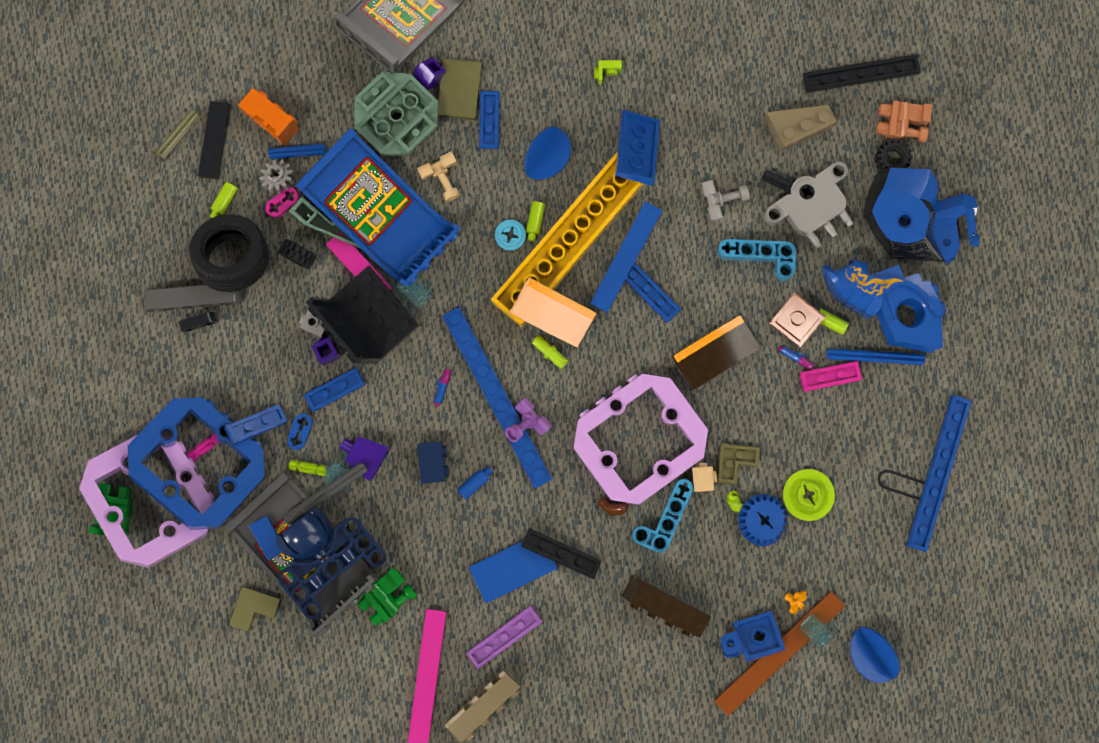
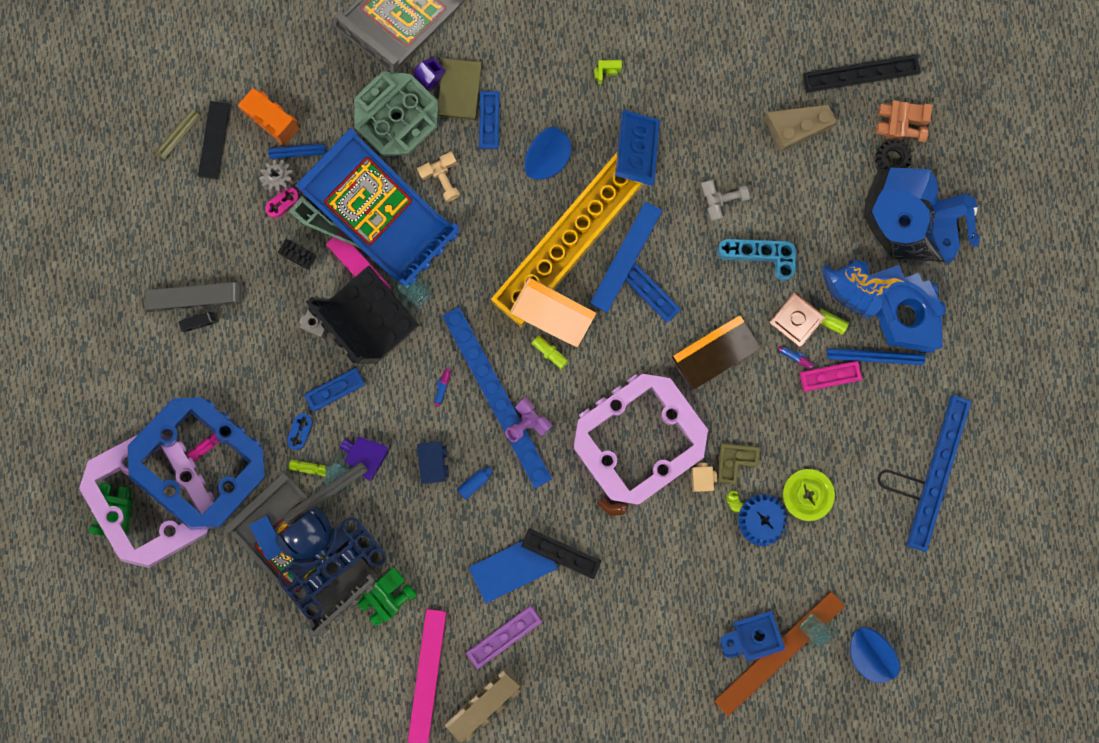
(223, 199): lime cylinder -> none
(223, 229): black tyre -> none
(253, 602): olive tile -> none
(256, 424): blue tile -> none
(325, 351): dark purple brick -> none
(505, 227): medium azure gear -> none
(535, 220): lime cylinder -> none
(666, 514): dark azure beam -> none
(666, 607): dark brown wedge -> none
(796, 601): light orange plant -> none
(810, 212): light grey piece -> none

